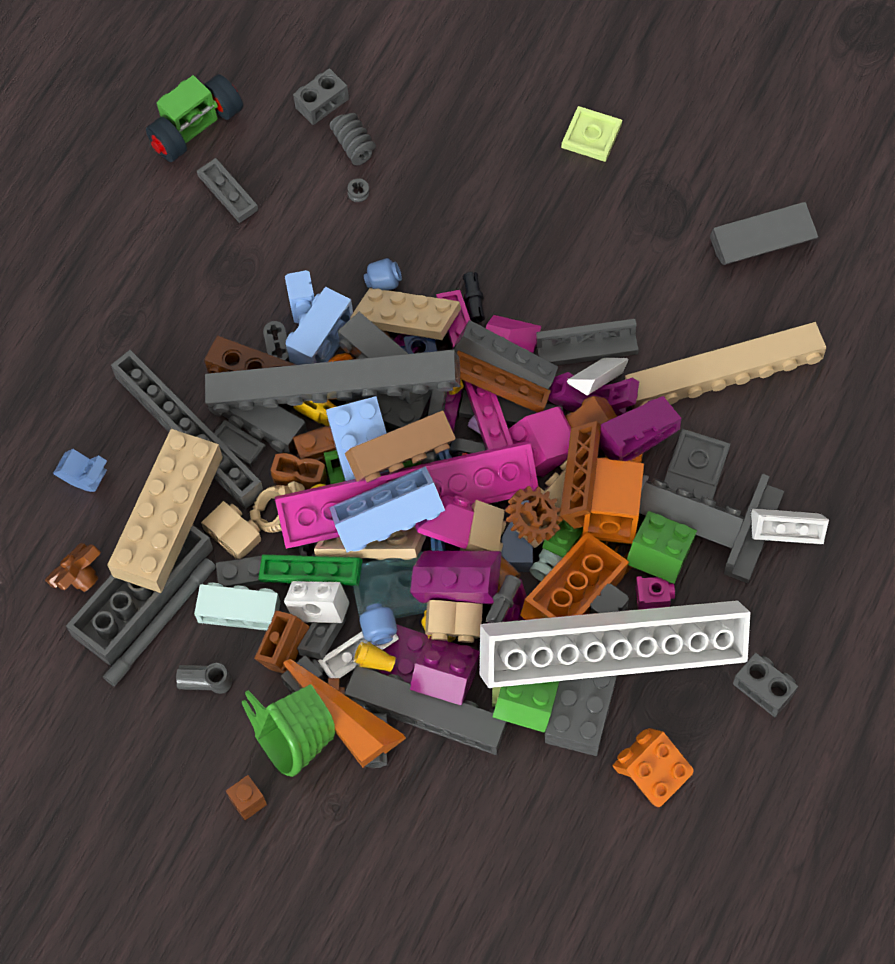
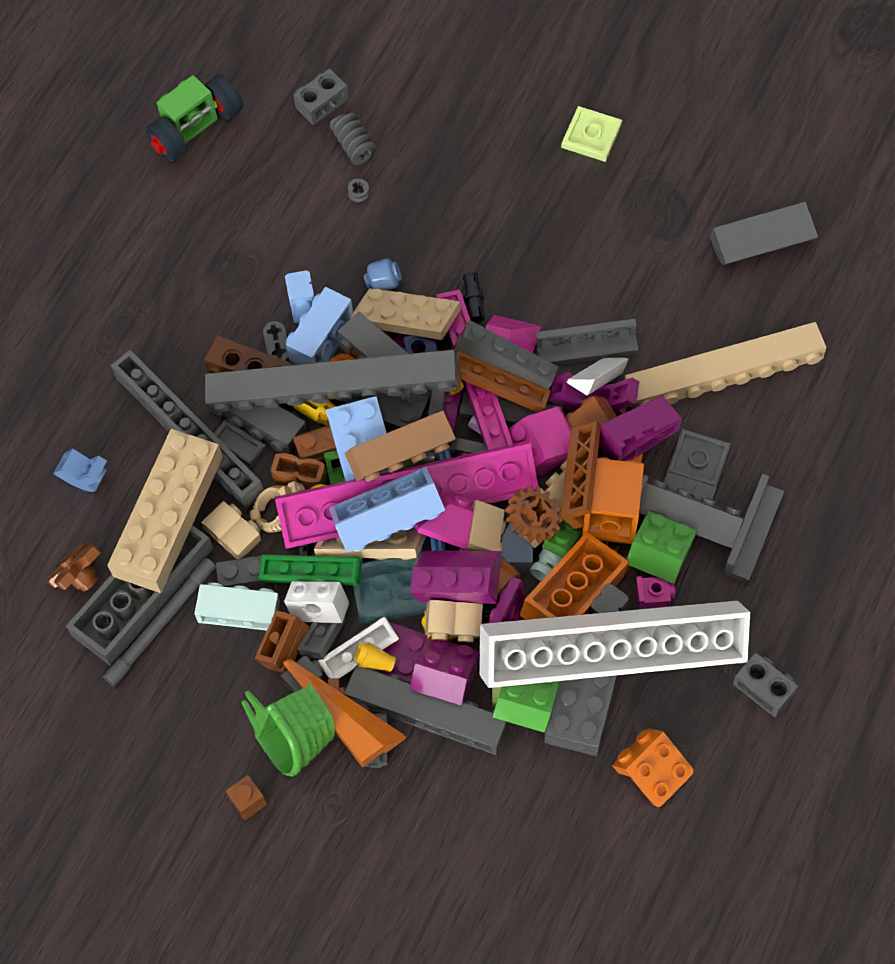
(201, 678): dark grey piece -> none
(227, 190): dark grey plate -> none
(378, 624): medium blue head -> none
(503, 599): dark grey axle -> none
(788, 526): white slope -> none

